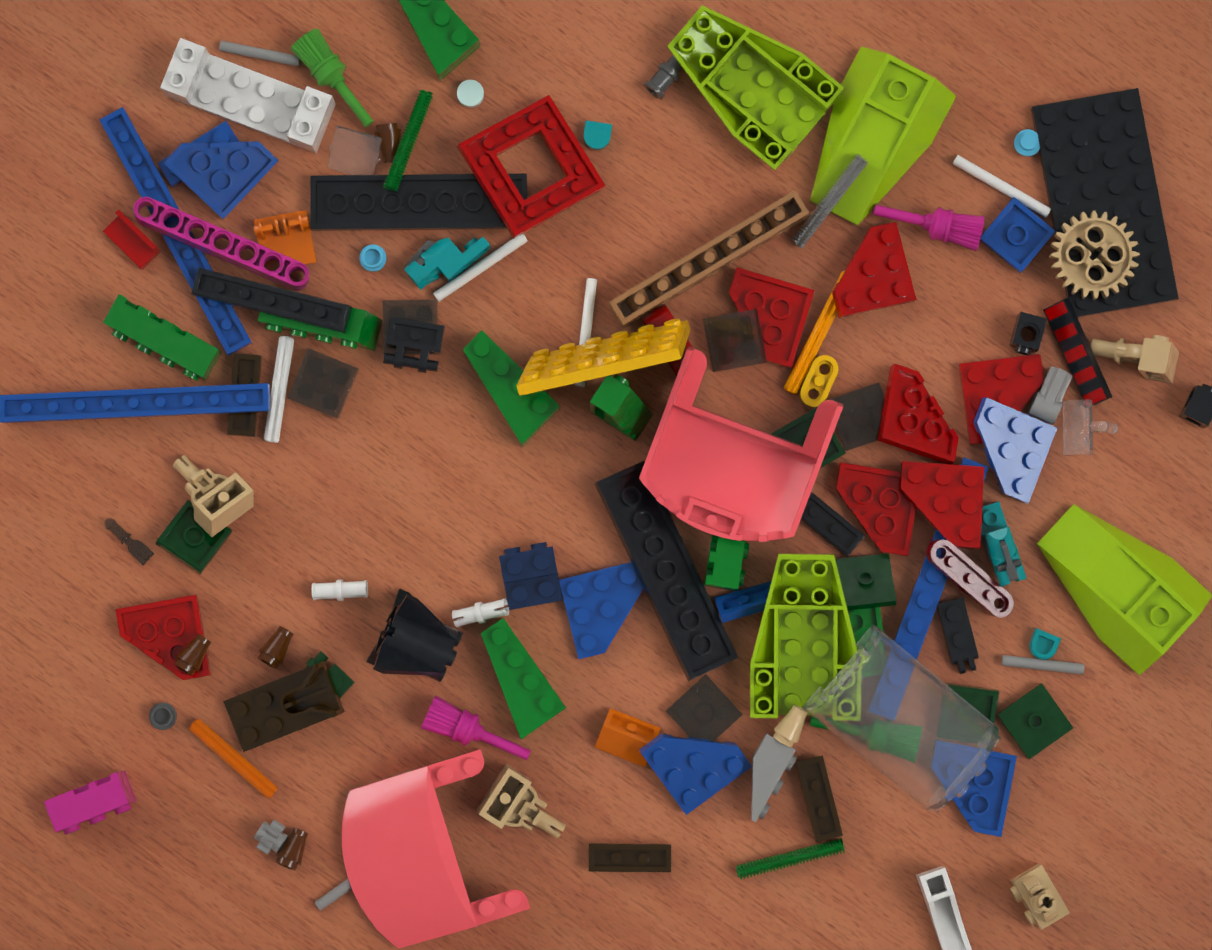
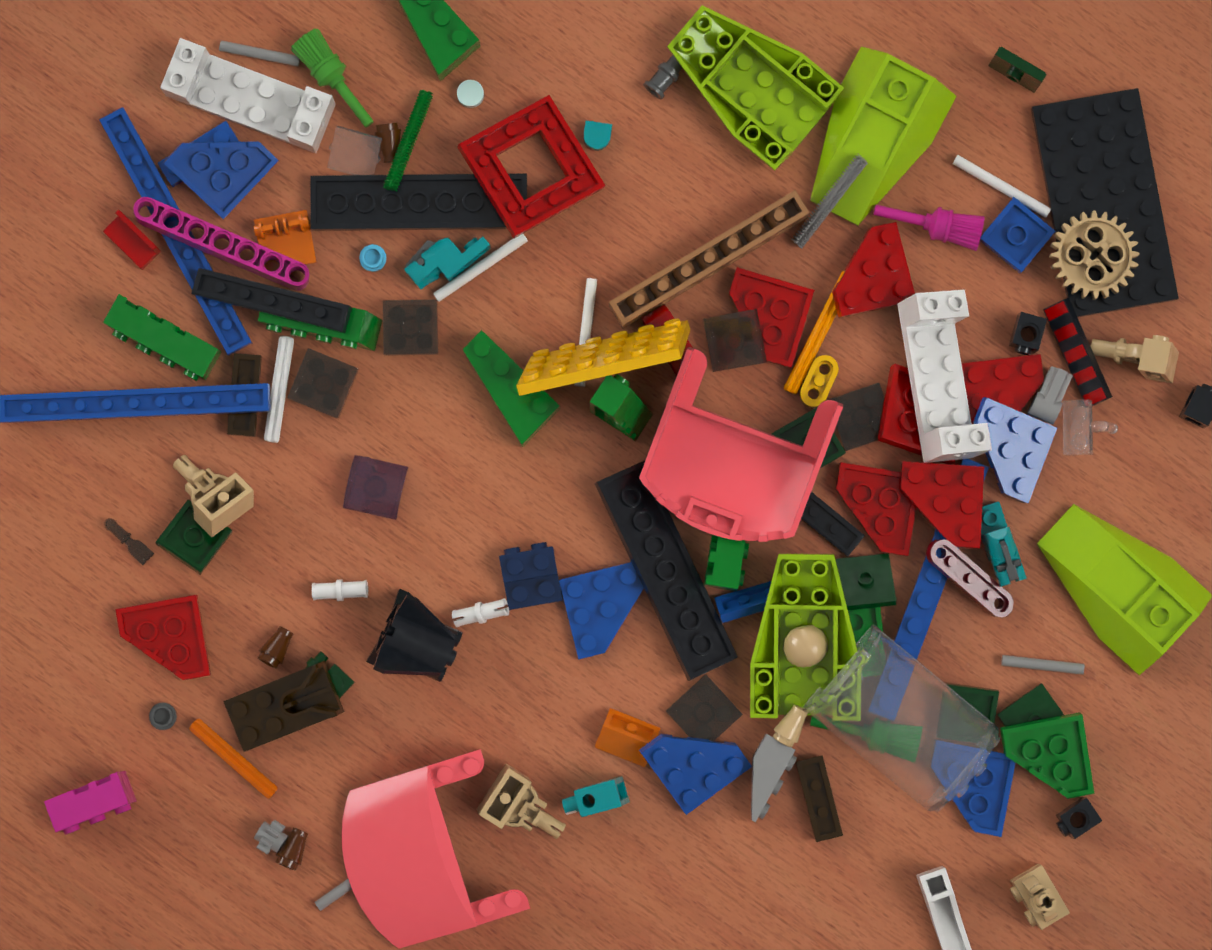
(192, 655): reddish brown cone -> none
(375, 487): none -> slope
(415, 336): black plate -> none
(465, 727): dark pink piece -> none
(522, 682): green wedge -> none
(607, 796): none -> teal torso
(629, 857): dark brown plate -> none
(790, 858): green axle -> none
(805, 646): none -> tan hair
(938, 376): none -> white plate
(958, 633): black hinge -> none
(1017, 69): none -> dark green plate
(1027, 143): medium azure plate -> none
(1043, 644): teal tile -> none
(1053, 752): none -> green plate
(1089, 814): none -> black brick

